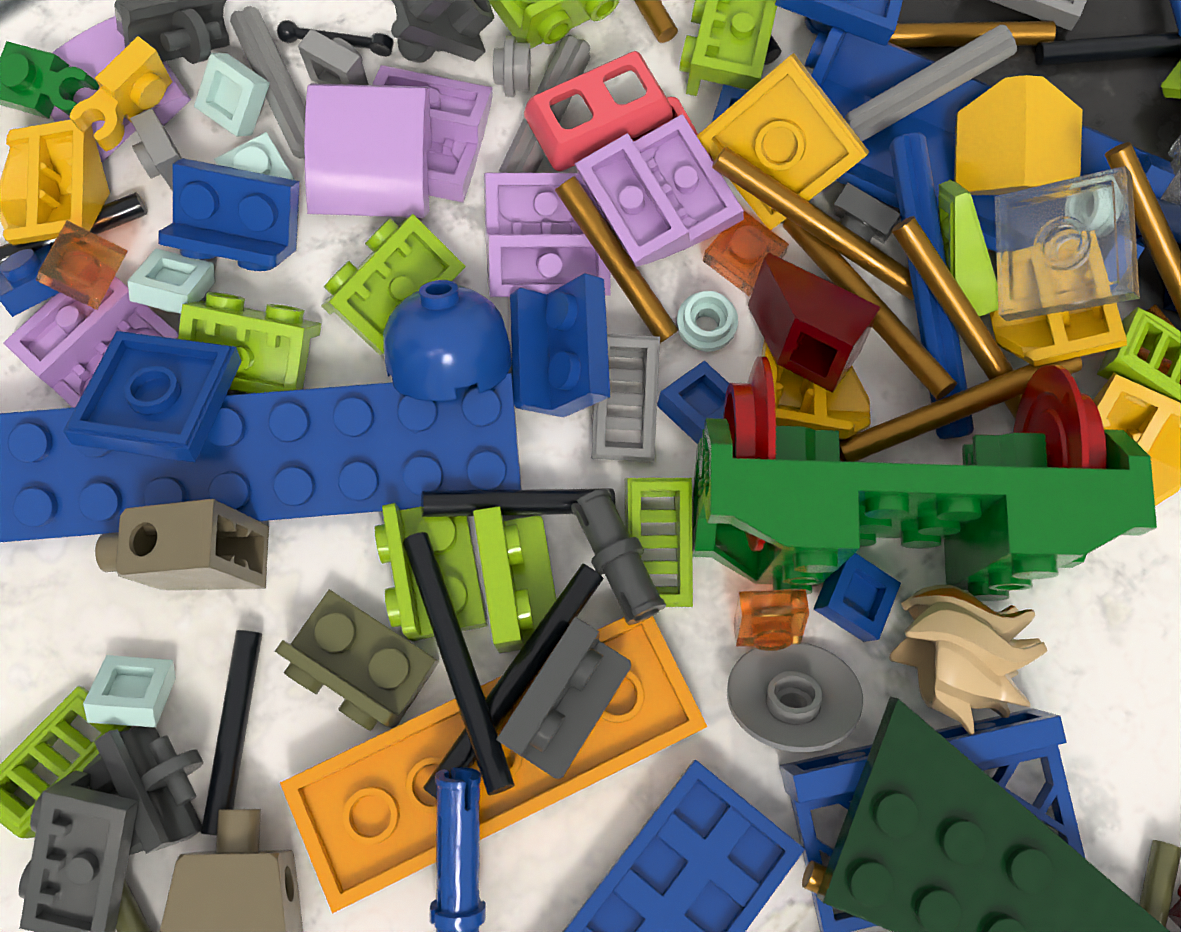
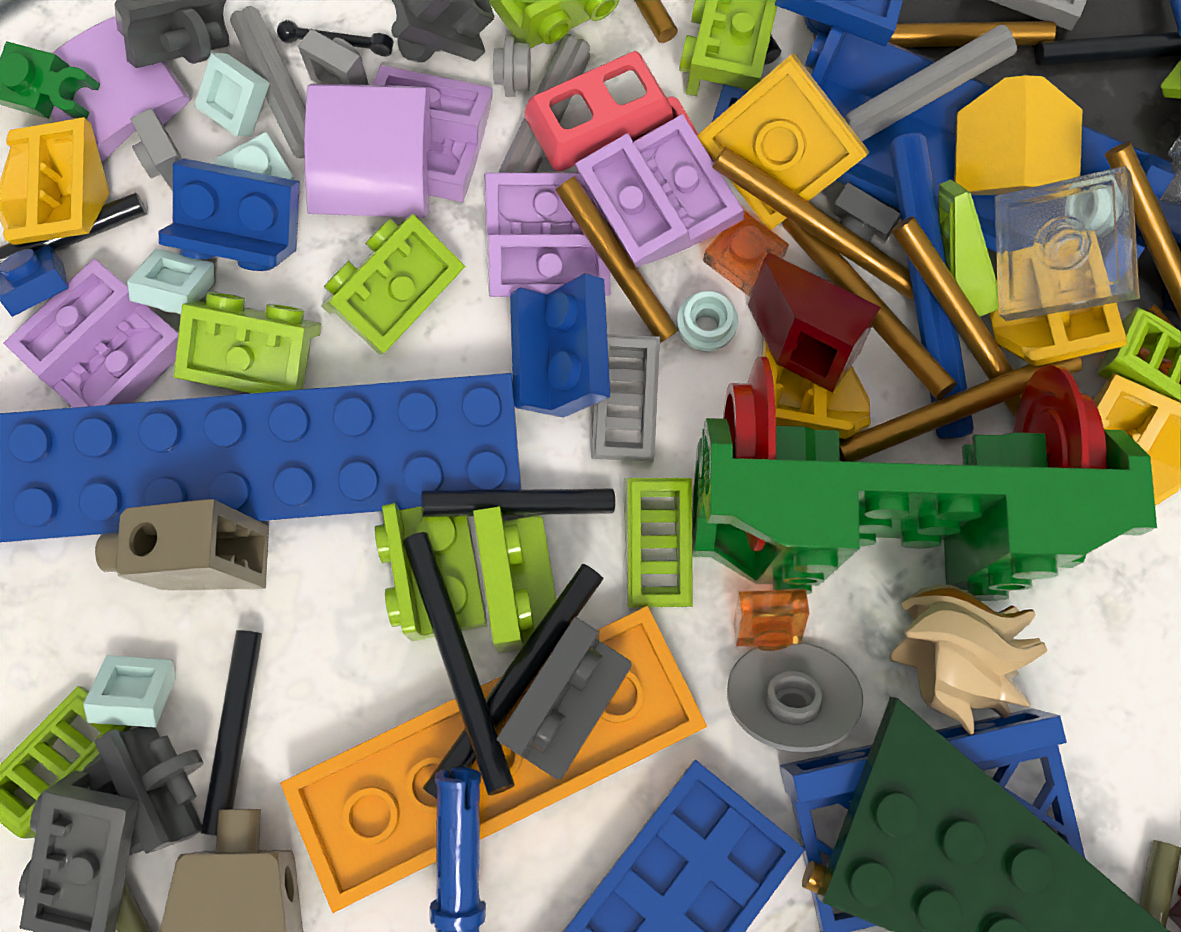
(81, 265): clear orange plate -> none
(127, 88): yellow plate -> none
(154, 396): blue tile -> none
(359, 661): olive bracket -> none
(445, 342): blue cylinder -> none
(618, 556): dark grey pin -> none
(694, 398): blue plate -> none
(858, 598): blue plate -> none

